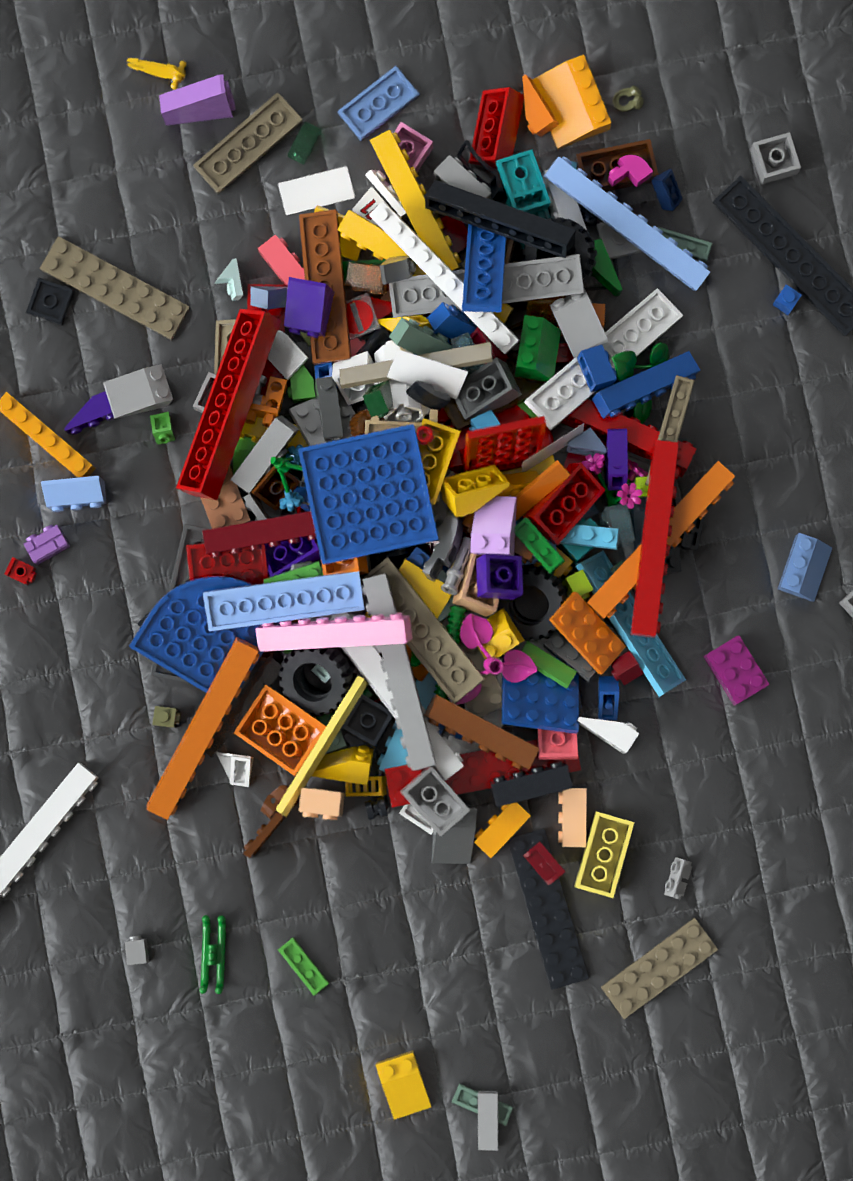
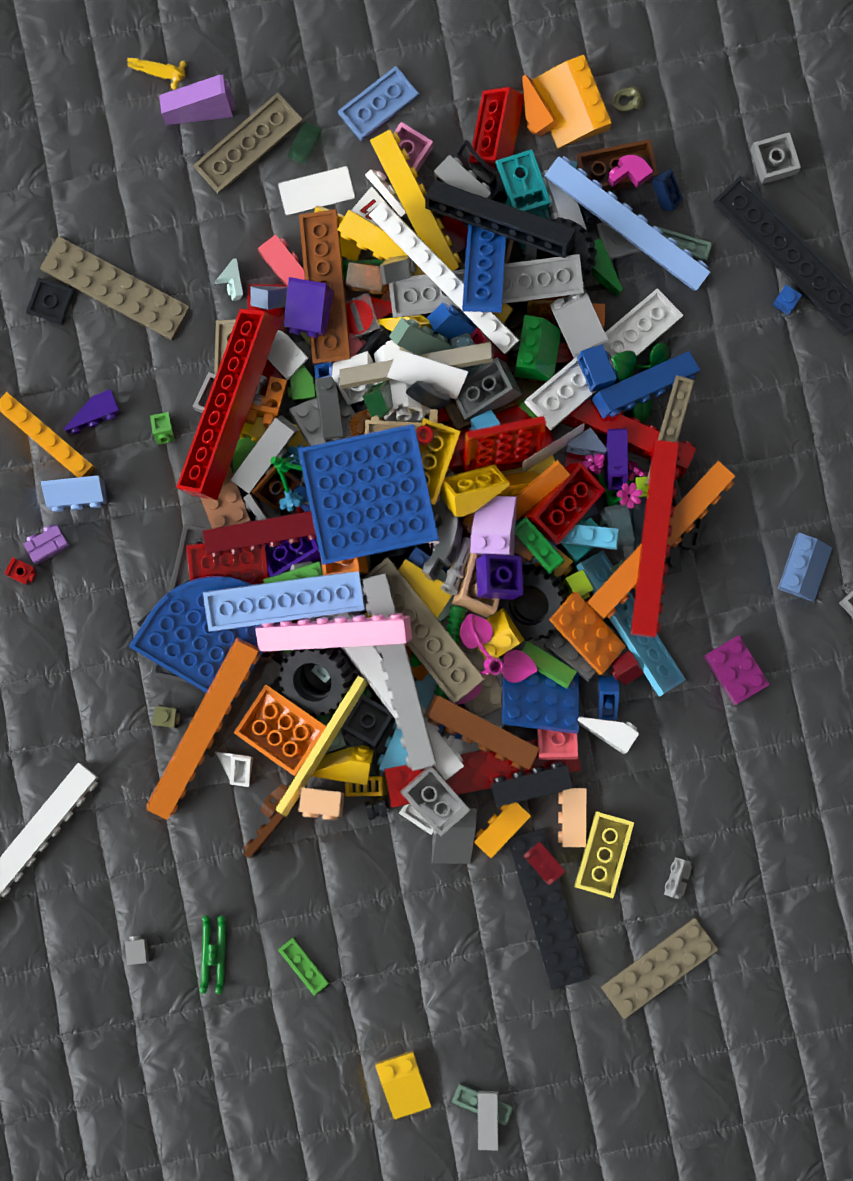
(138, 392): light grey slope -> none

